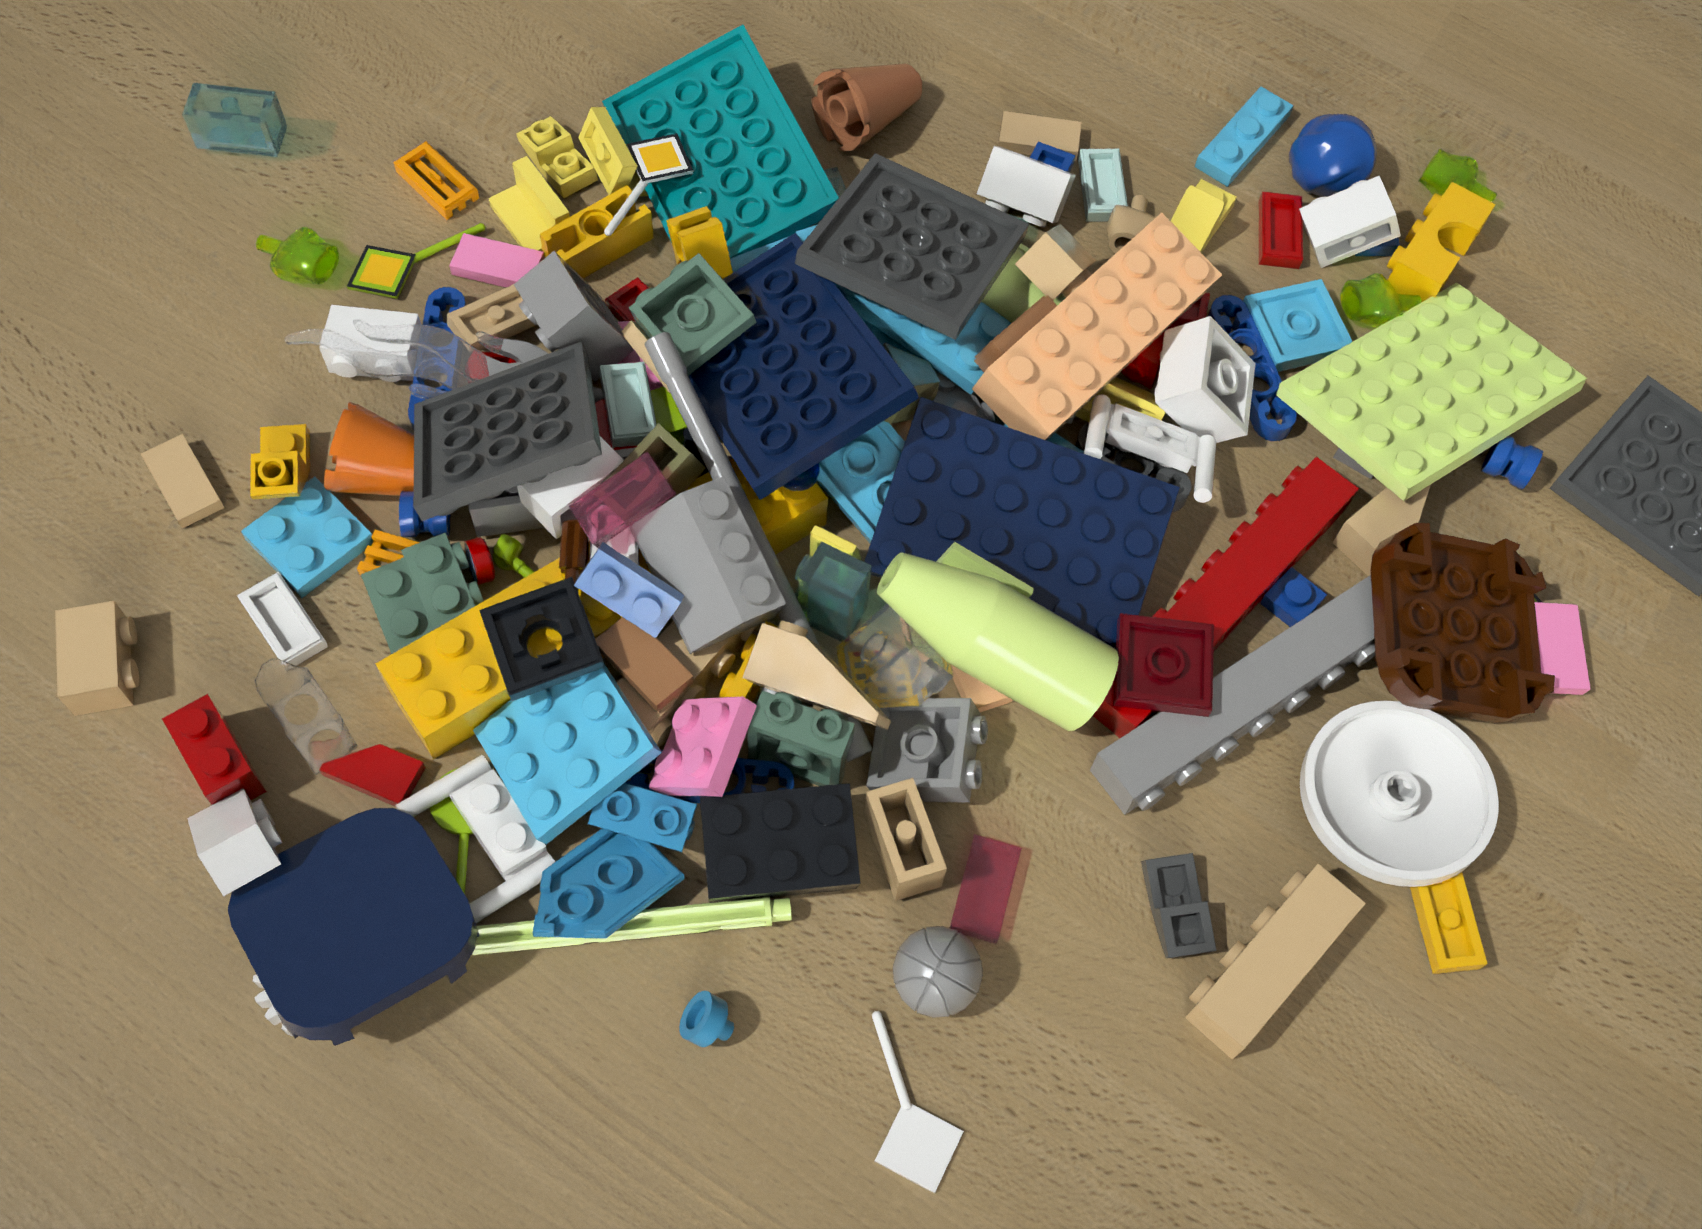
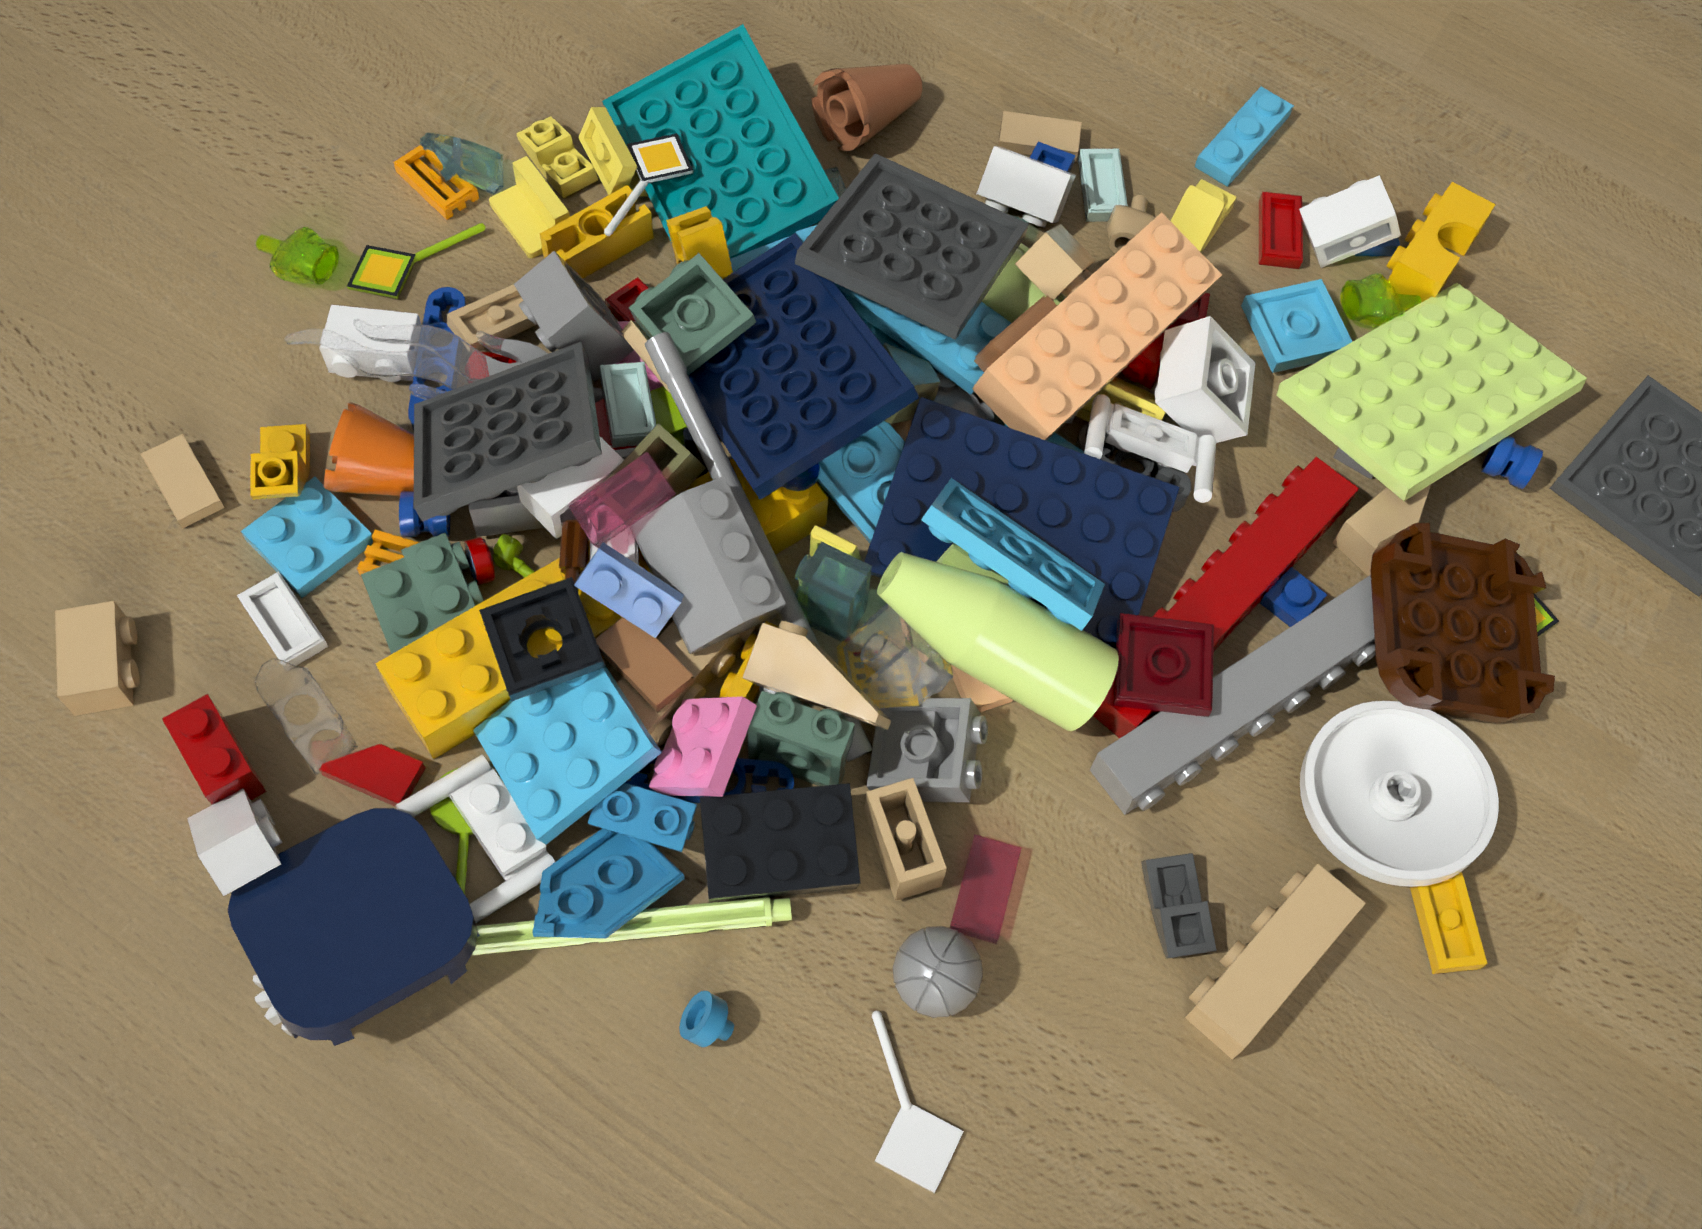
(235, 119): clear light blue brick -> none
(468, 160): none -> clear light blue slope
(492, 260): bright pink tile -> none
(1014, 553): none -> medium azure plate
(1247, 333): blue beam -> none
(1332, 154): blue piece -> none
(1453, 168): clear neon green piece -> none
(1562, 647): bright pink tile -> none

